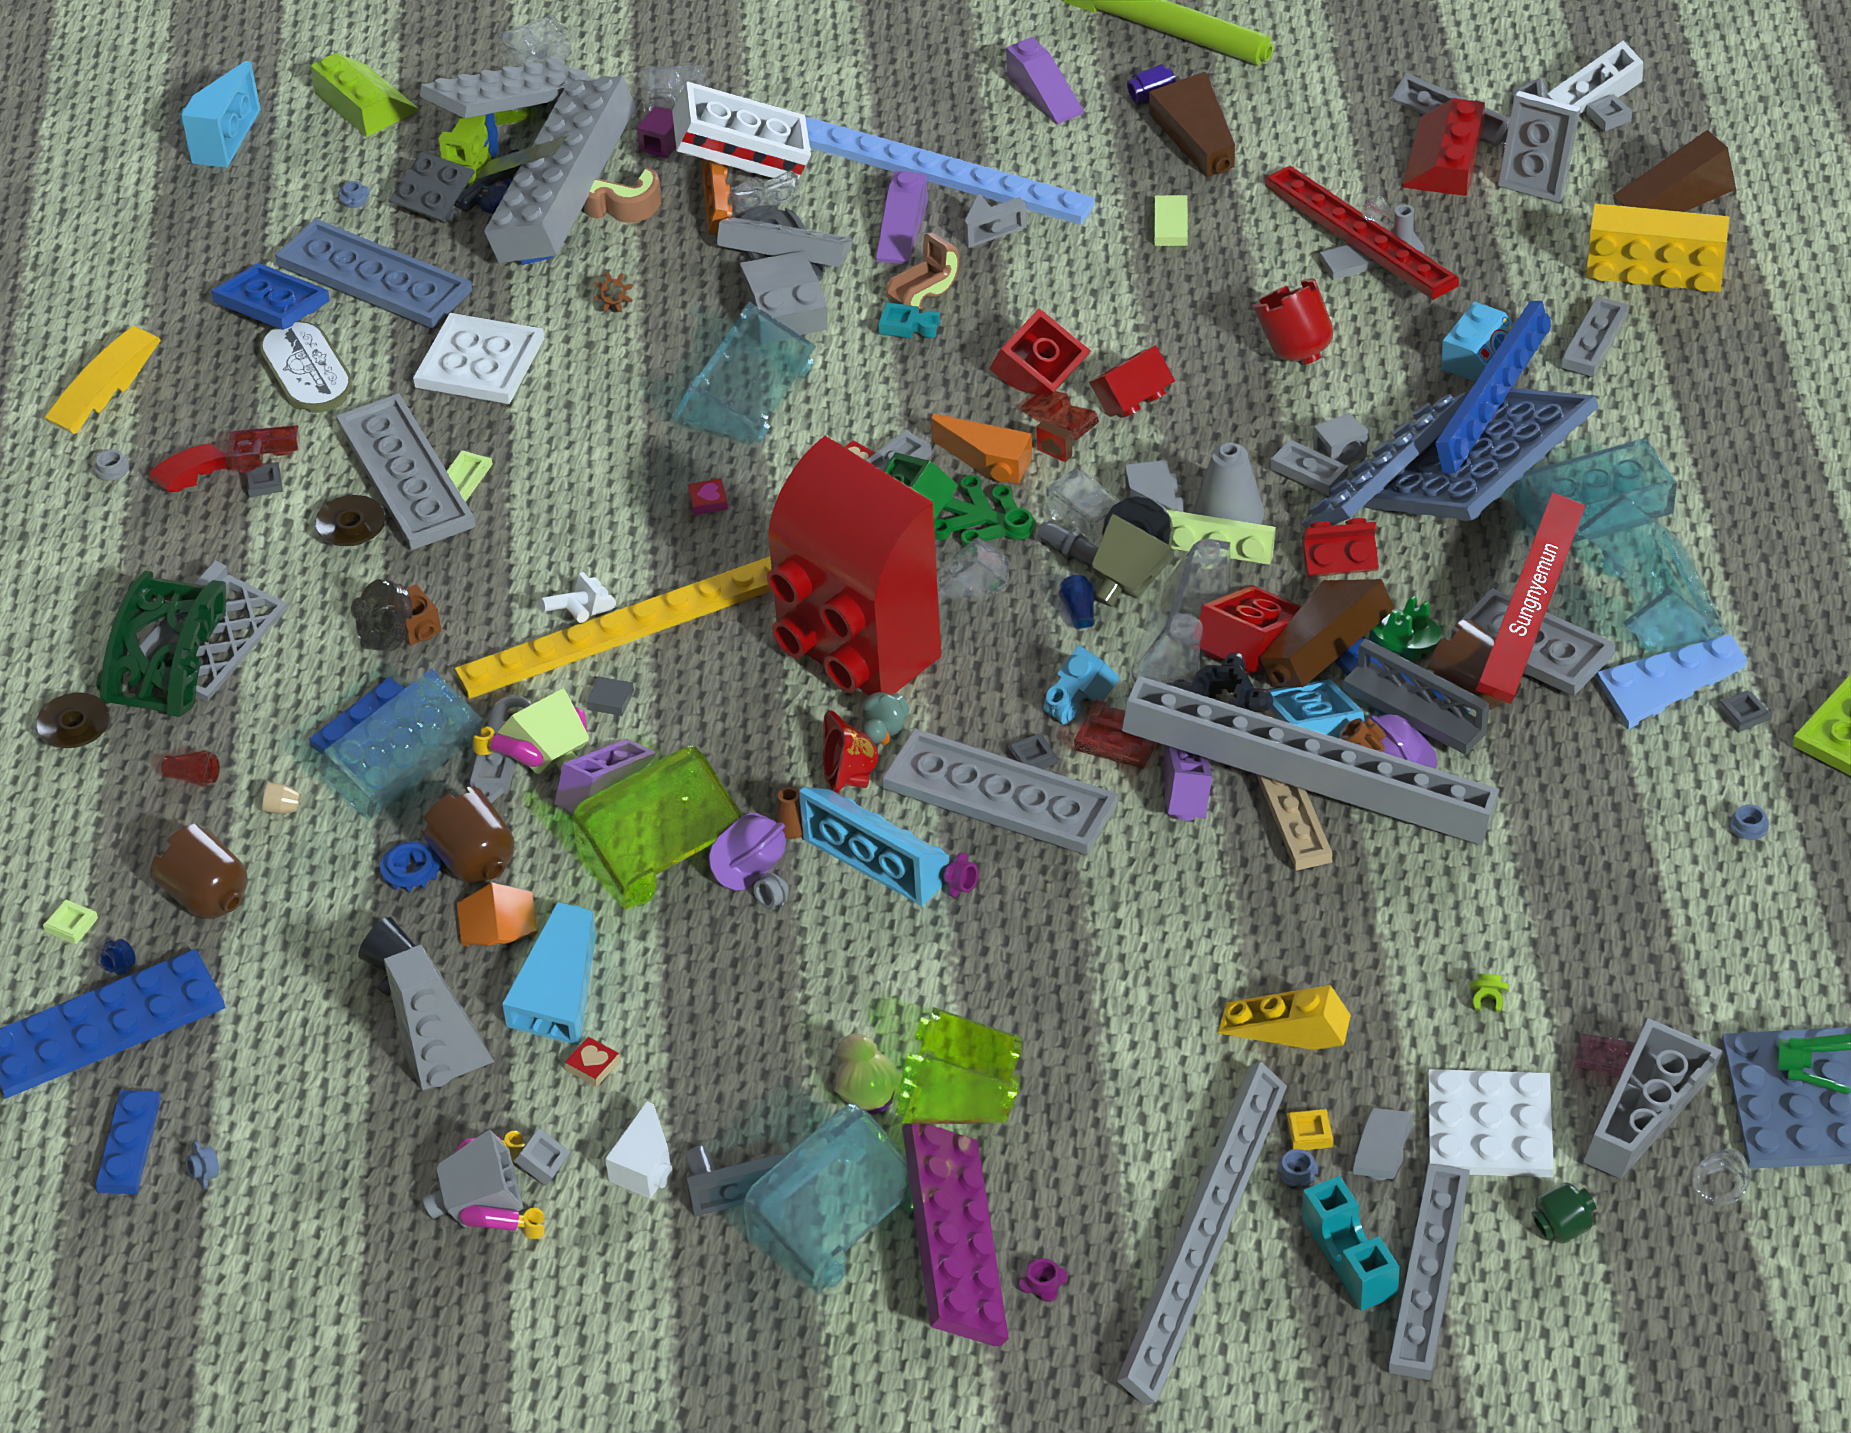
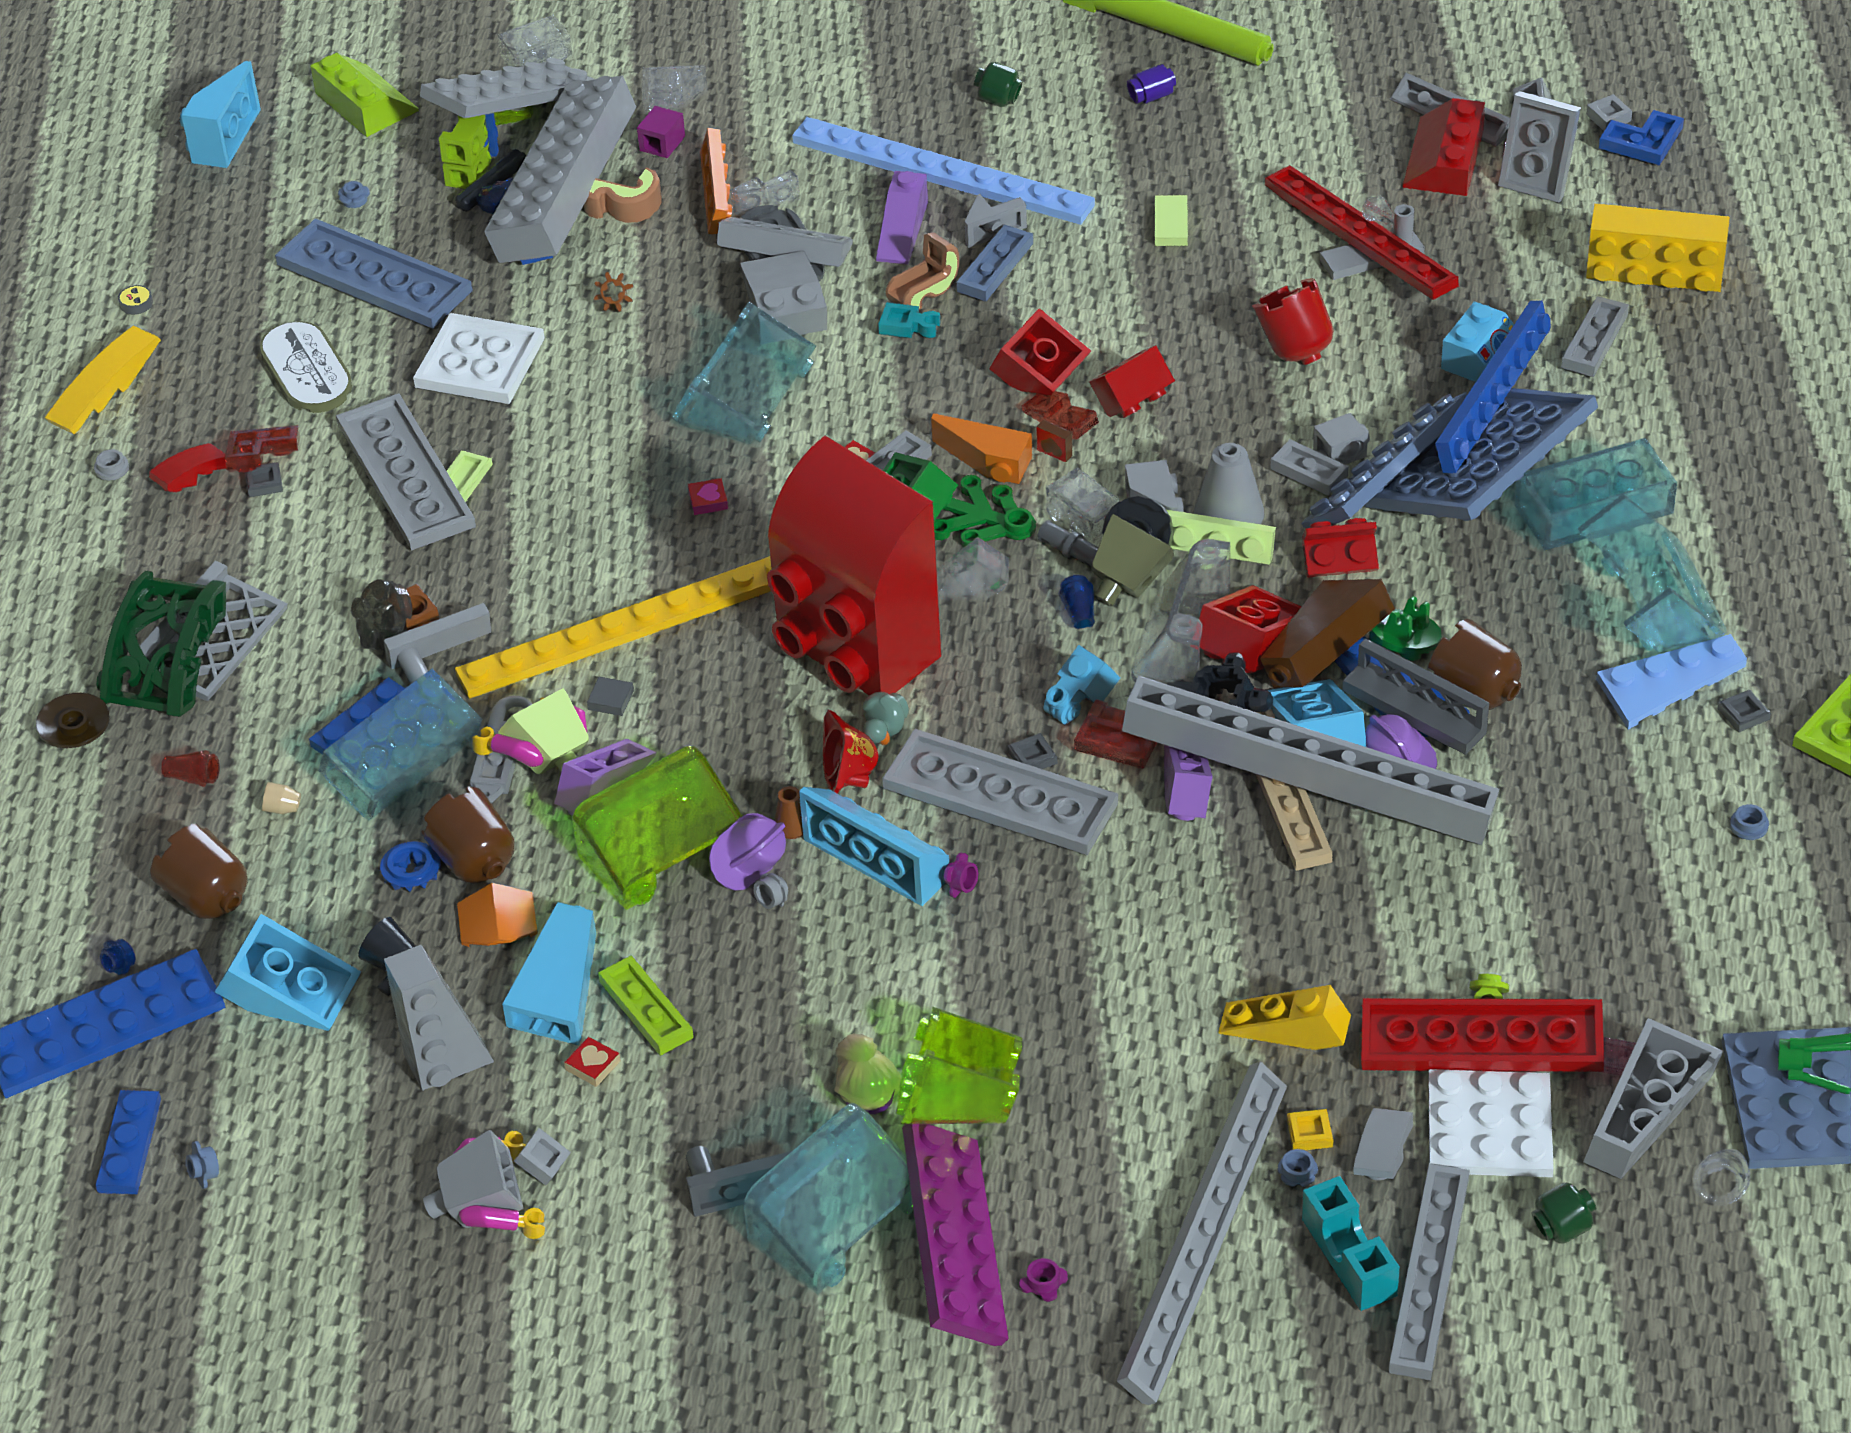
(70, 921): yellowish green tile -> none
(135, 299): none -> tile
(270, 296): blue plate -> none
(287, 977): none -> medium azure slope
(350, 520): dark brown dish -> none
(413, 645): none -> light grey piece
(432, 187): dark grey hinge -> none
(521, 157): olive sticker -> none
(584, 602): white arm -> none
(641, 1155): white slope -> none
(645, 1005): none -> lime plate
(740, 132): white brick -> none
(995, 262): none -> sand blue plate
(998, 84): none -> dark green head
(1041, 80): medium lavender slope -> none
(1195, 122): reddish brown slope -> none
(1364, 734): dark orange gear -> none
(1482, 1034): none -> red plate
(1530, 598): red tile -> none
(1562, 651): light grey plate -> none
(1609, 74): white slope -> none
(1645, 143): none -> blue plate
(1684, 179): reddish brown slope -> none

